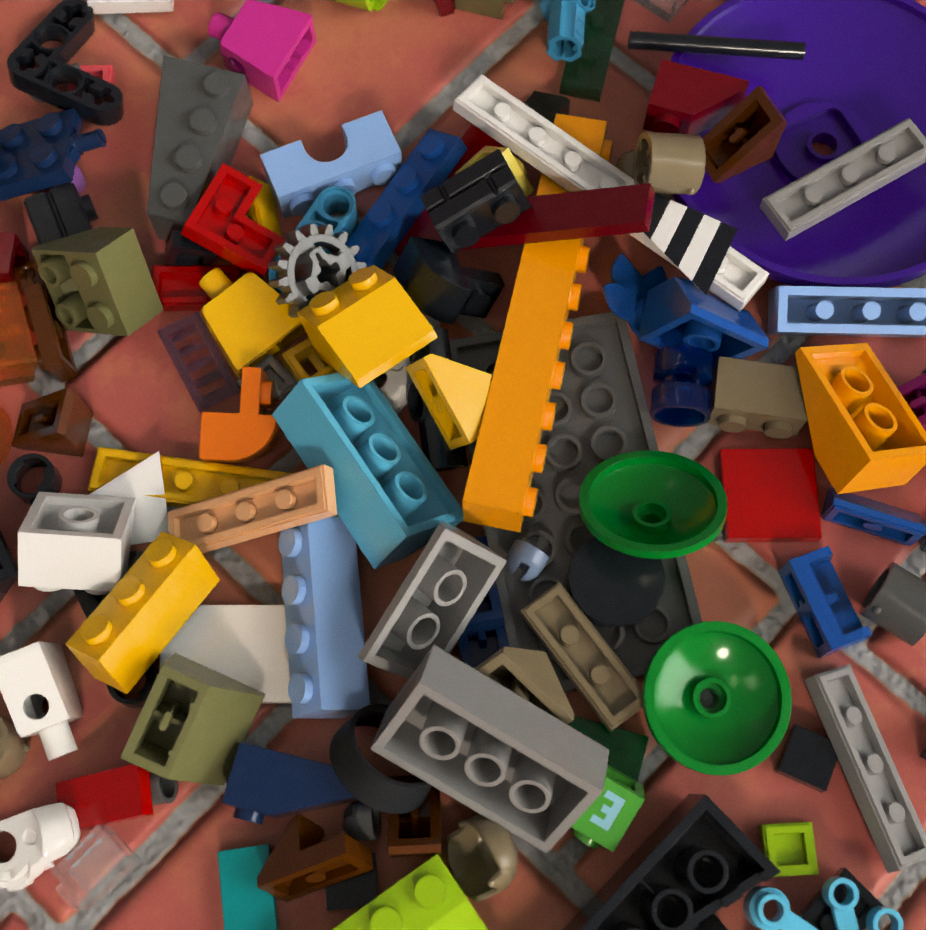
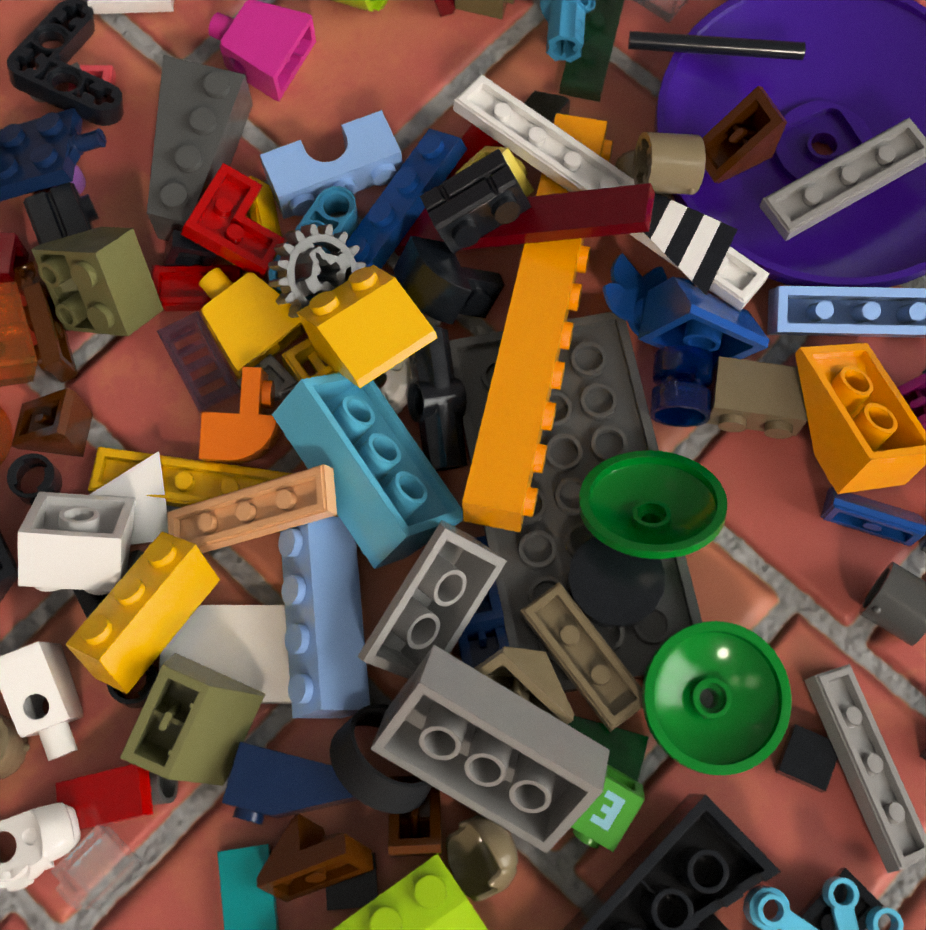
(362, 822): dark grey hinge -> none
(452, 395): yellow slope -> none
(527, 558): sand blue hinge -> none
(691, 99): dark red slope -> none
(770, 495): red tile -> none
(790, 848): lime tile -> none
(822, 602): blue hinge -> none

